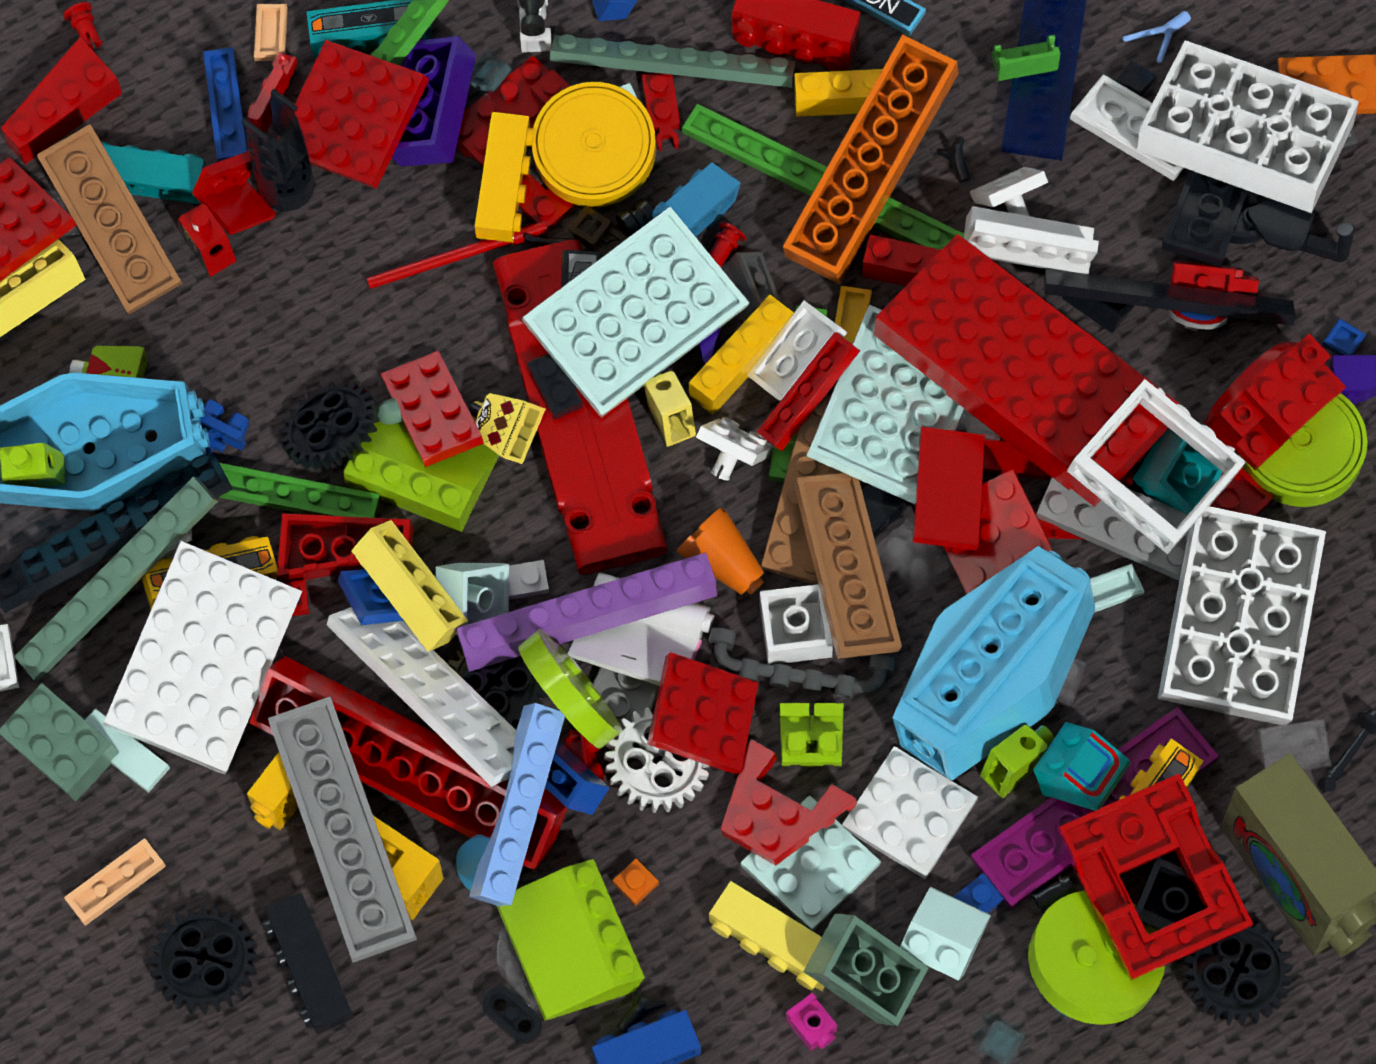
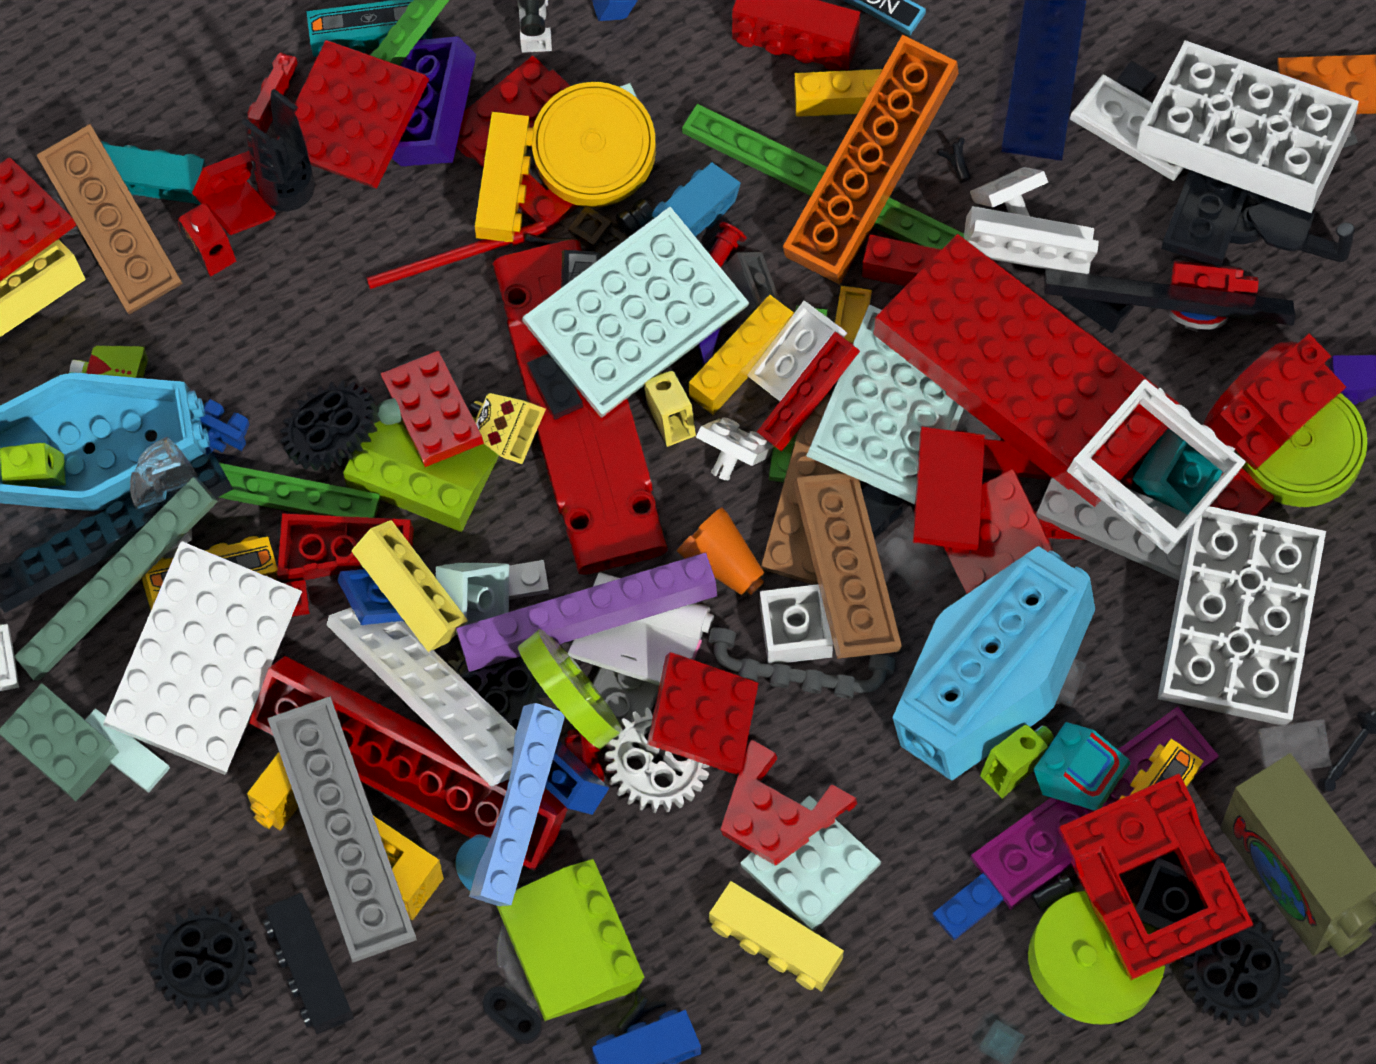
(61, 102): red wedge -> none
(83, 23): red pin -> none
(114, 882): light nougat plate -> none
(159, 471): none -> clear brick
(225, 103): blue plate -> none
(270, 31): light nougat tile -> none
(490, 75): clear light blue tile -> none
(635, 882): orange plate -> none
(662, 106): red plate -> none
(672, 61): sand green plate -> none
(811, 738): lime hips -> none
(812, 1036): dark pink brick -> none
(866, 969): sand green brick -> none
(909, 812): white plate -> none
(945, 933): light aqua slope -> none
(1026, 59): bright green hinge -> none
(1115, 587): light aqua tile -> none
(1168, 29): light blue plant -> none
(1343, 338): blue tile -> none

